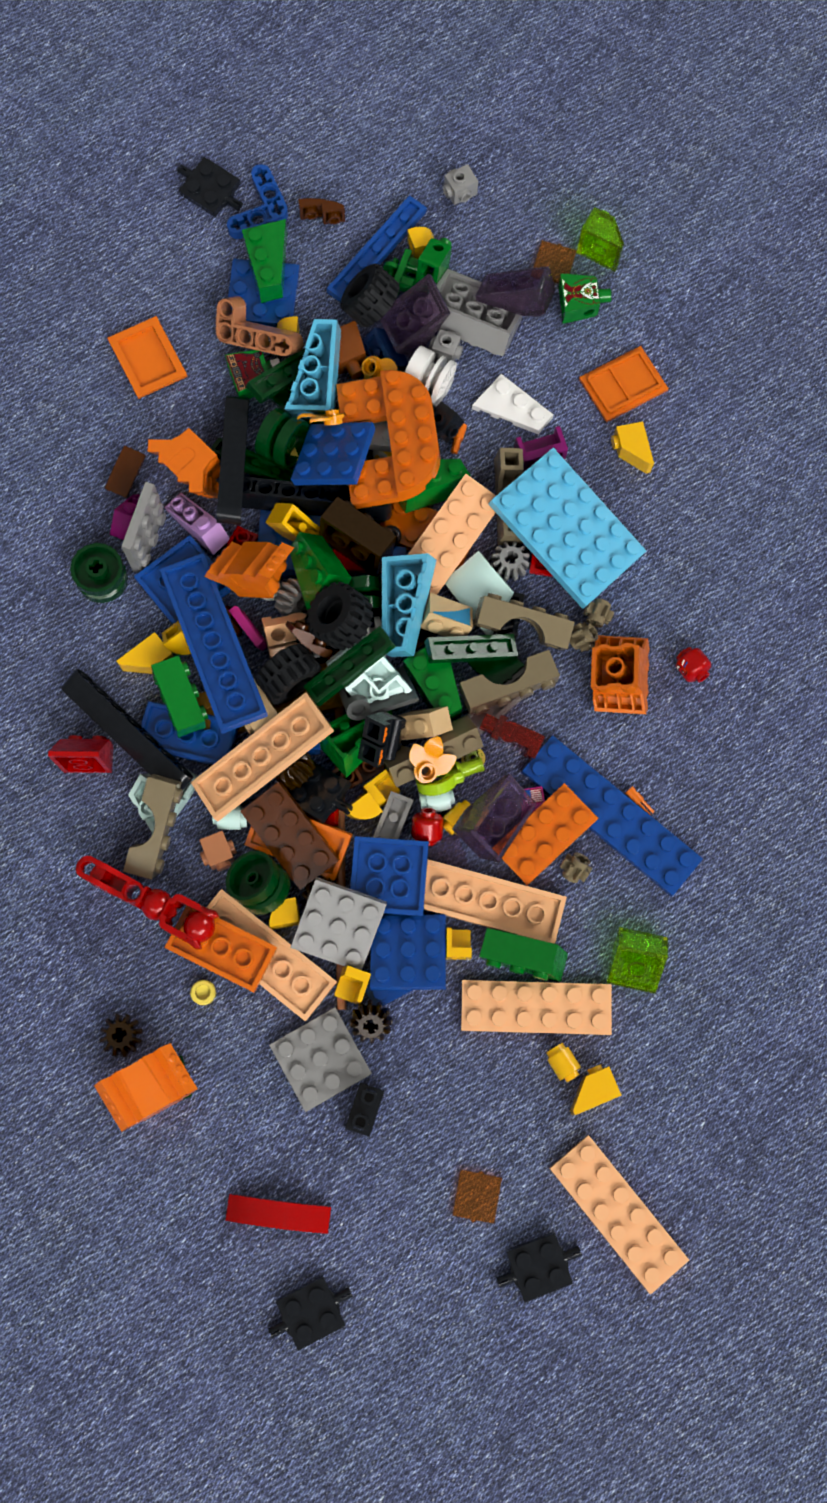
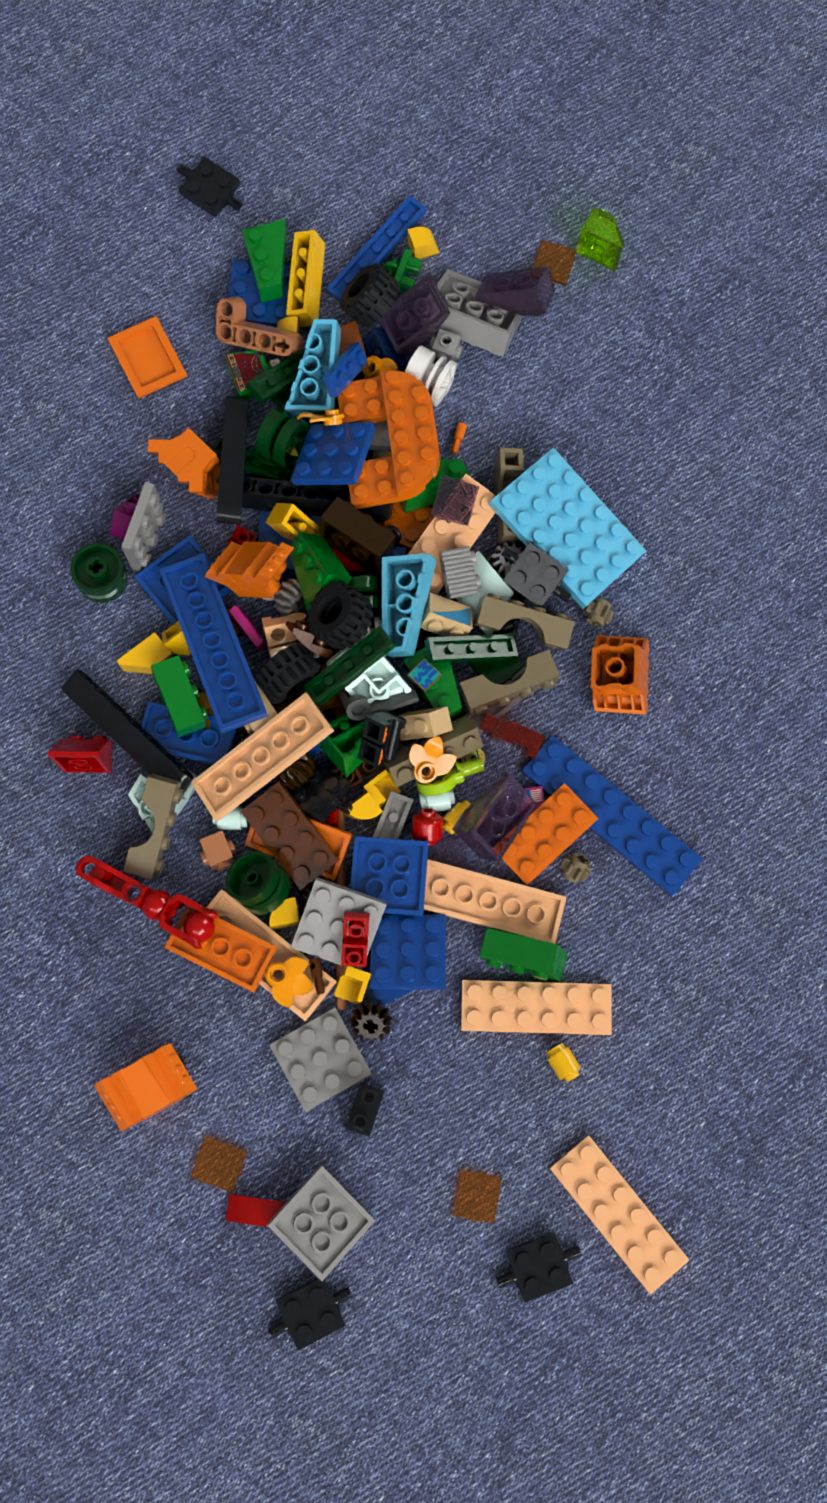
(114, 1029): dark brown gear -> none
(125, 471): reddish brown slope -> none
(198, 523): lavender slope -> none
(203, 992): light yellow tile -> none
(219, 1164): none -> clear orange piece
(265, 210): blue beam -> none
(291, 983): none -> light orange plate
(306, 277): none -> yellow brick
(316, 971): none -> reddish brown pin
(320, 1223): none -> light grey plate
(330, 211): reddish brown slope -> none
(345, 369): none -> blue plate
(355, 939): none -> red slope
(424, 675): none -> tile
(435, 255): green torso -> none
(446, 422): black brick -> none
(454, 500): none -> piece
(458, 944): yellow panel -> none
(459, 572): none -> light grey brick
(460, 184): light grey brick -> none
(511, 403): white wing -> none
(536, 574): none -> black plate
(537, 448): magenta panel -> none
(580, 297): green torso -> none
(583, 636): dark tan gear -> none
(595, 1089): yellow slope -> none
(623, 384): orange piece -> none
(633, 446): yellow slope -> none
(637, 798): orange pin -> none
(637, 960): clear neon green slope -> none
(693, 664): red head -> none

